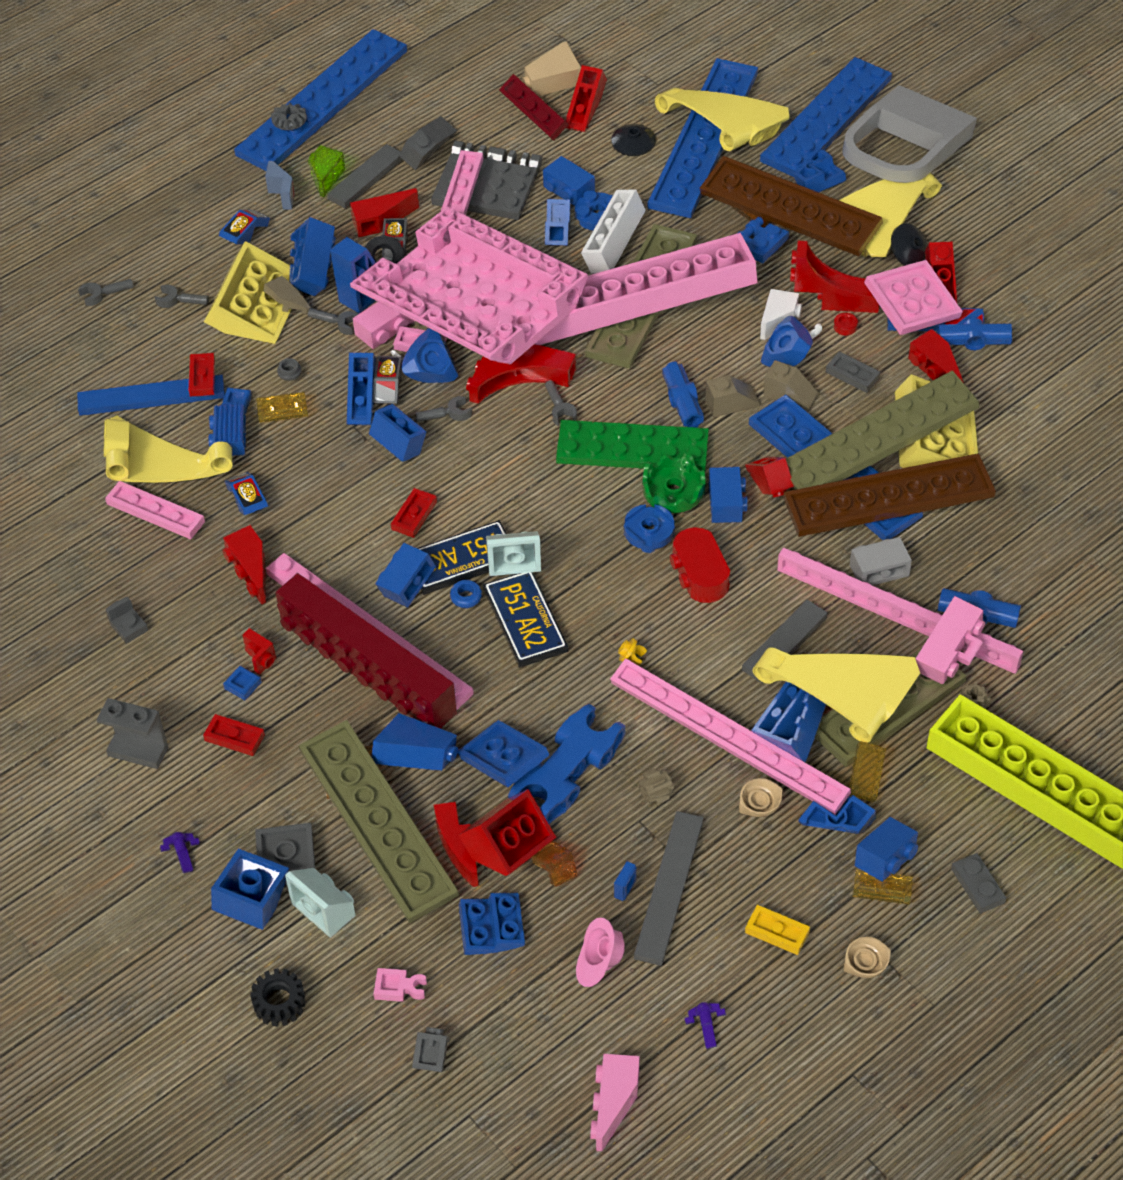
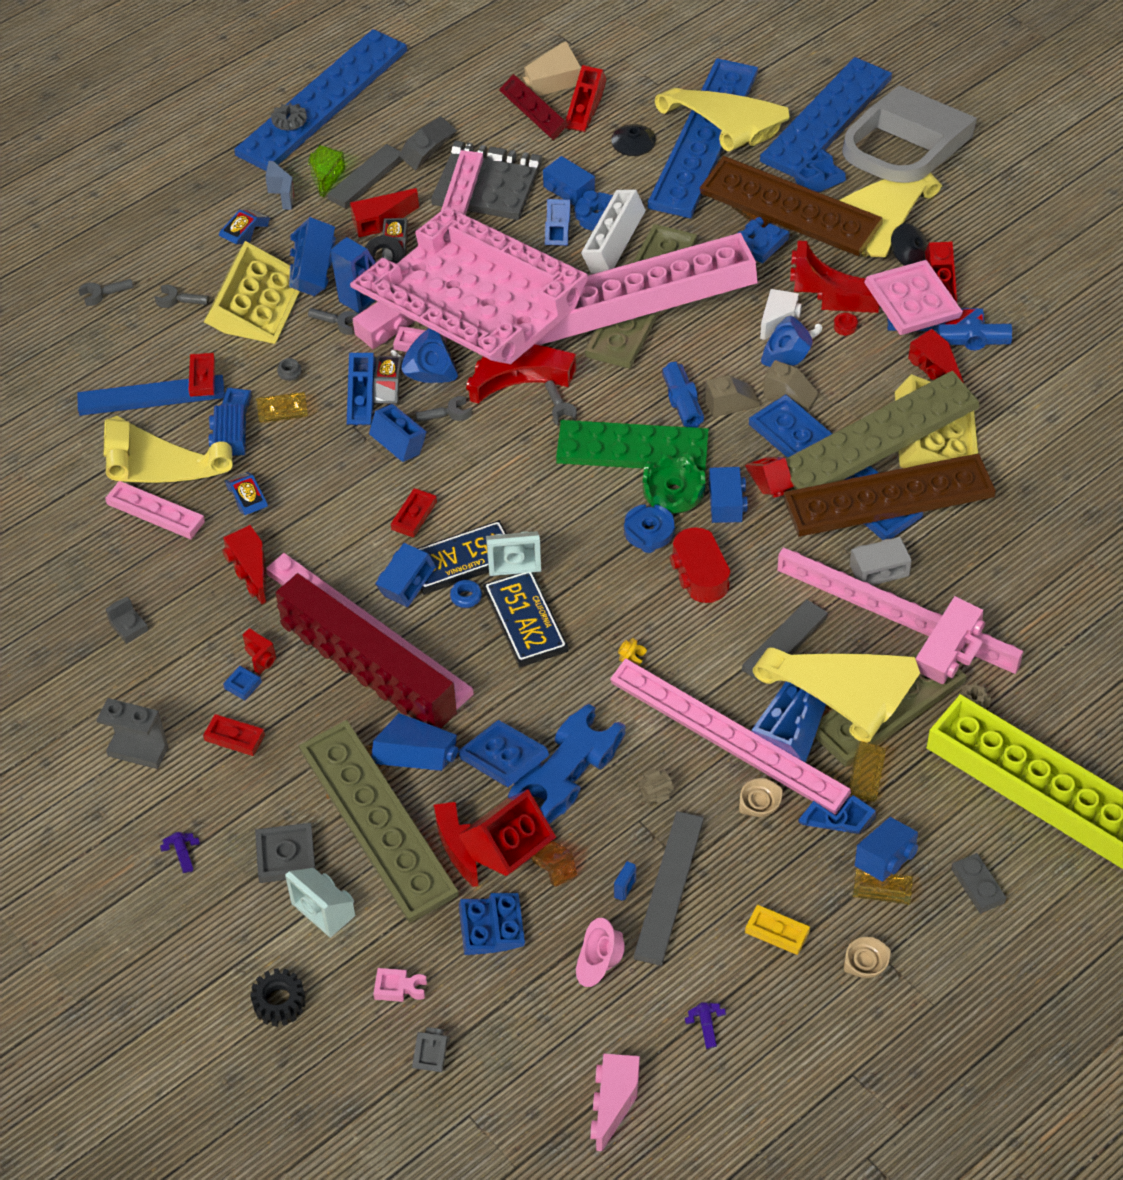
(249, 889): blue slope -> none
(286, 294): dark tan slope -> none
(853, 372): dark grey plate -> none
(993, 610): blue piece -> none

